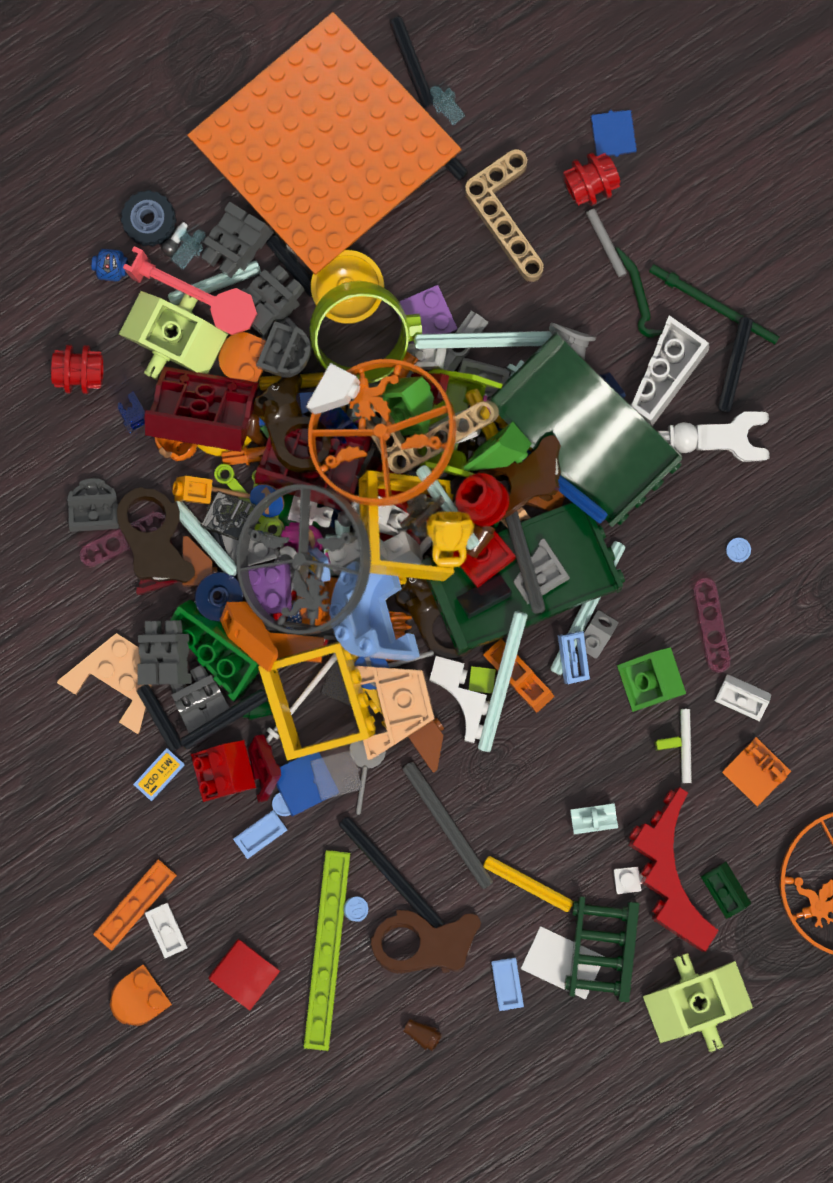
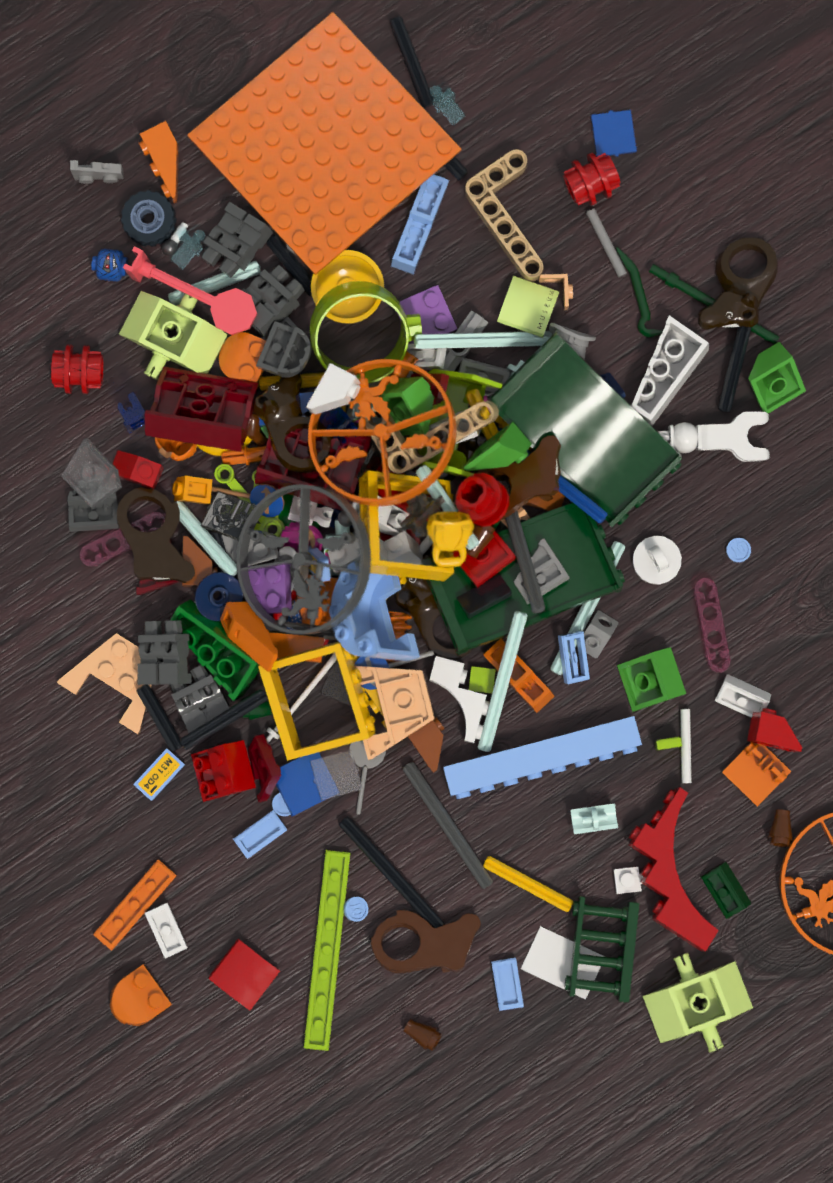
(87, 173): none -> light grey wing
(91, 474): none -> clear slope
(138, 469): none -> red slope
(163, 151): none -> orange slope
(419, 224): none -> light blue slope
(528, 306): none -> yellowish green slope
(542, 756): none -> light blue brick
(567, 288): none -> light nougat bracket
(656, 560): none -> white tile
(741, 297): none -> dark brown animal
(772, 731): none -> red slope
(775, 378): none -> bright green slope
(780, 831): none -> reddish brown cone

